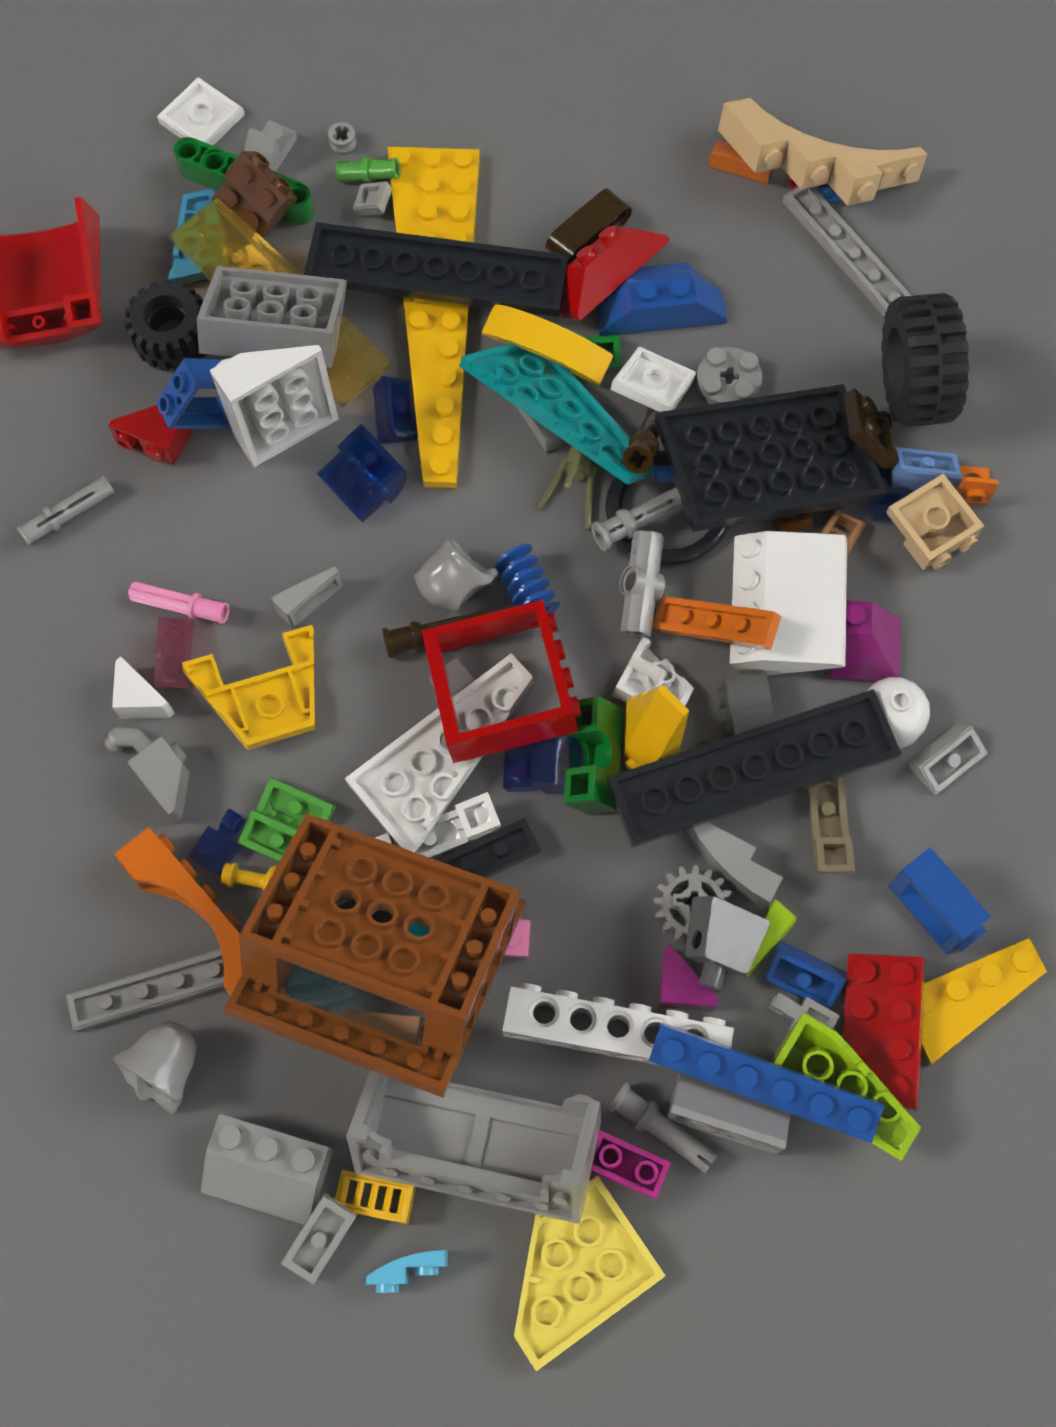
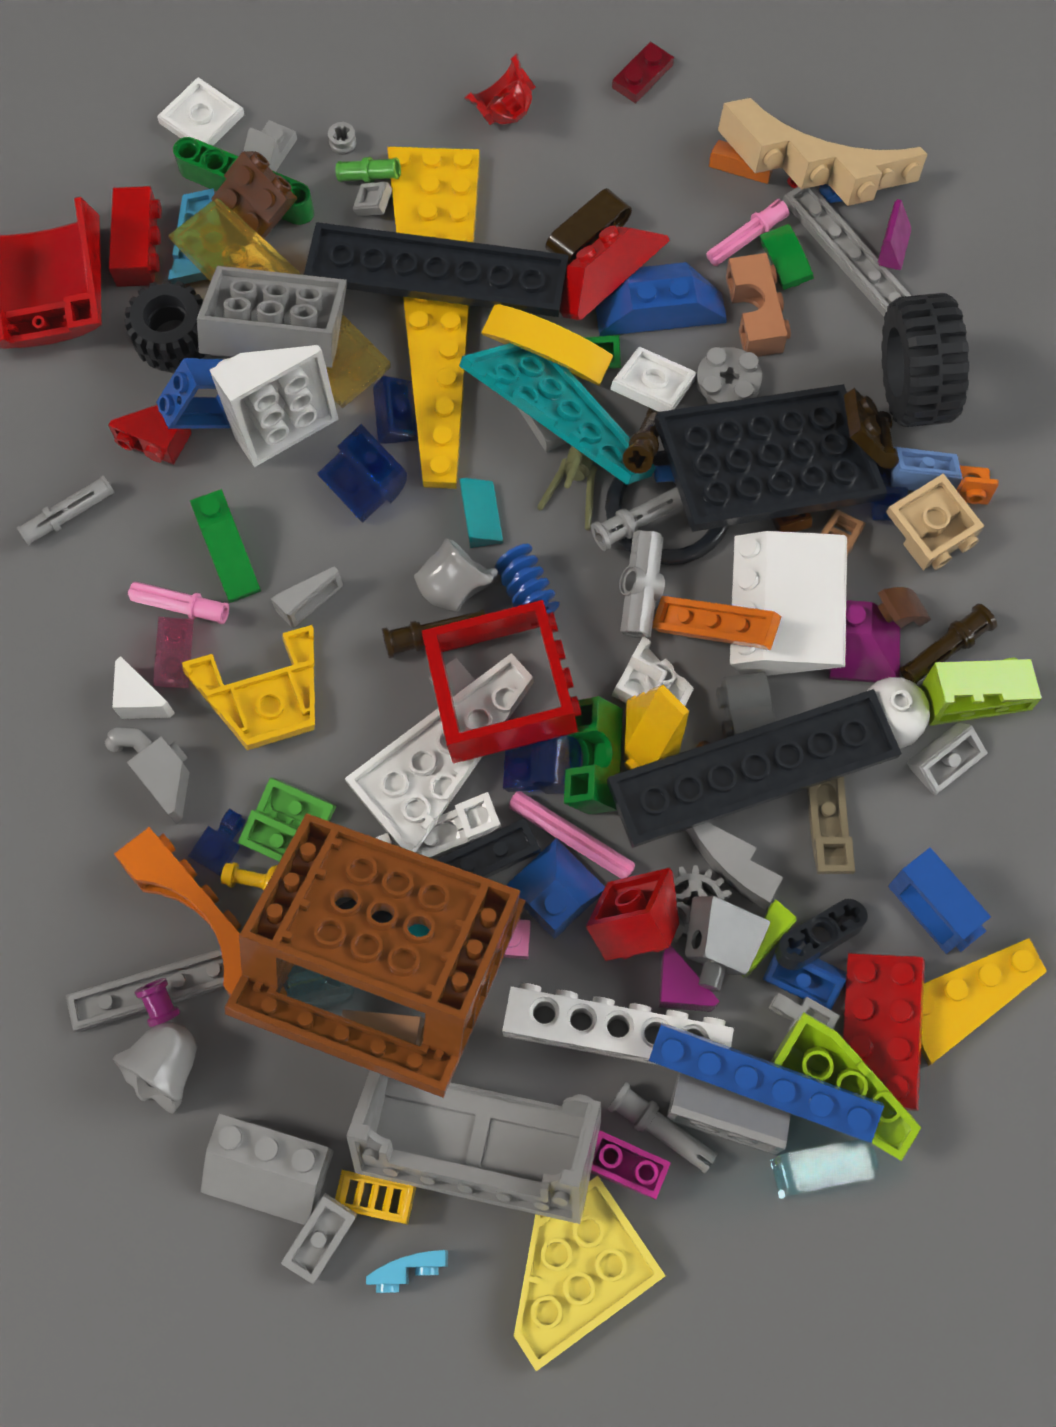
(134, 236): none -> red brick
(157, 1002): none -> magenta bush
(225, 545): none -> green slope
(480, 512): none -> teal slope
(507, 98): none -> red helmet
(556, 888): none -> blue slope
(571, 835): none -> bright pink axle
(635, 915): none -> red slope
(642, 72): none -> dark red plate
(754, 281): none -> nougat arch
(759, 224): none -> bright pink axle
(786, 256): none -> green slope
(815, 948): none -> black beam
(824, 1167): none -> clear light blue slope
(895, 238): none -> magenta slope
(902, 606): none -> reddish brown slope
(959, 636): none -> dark brown pin
(980, 689): none -> lime wedge

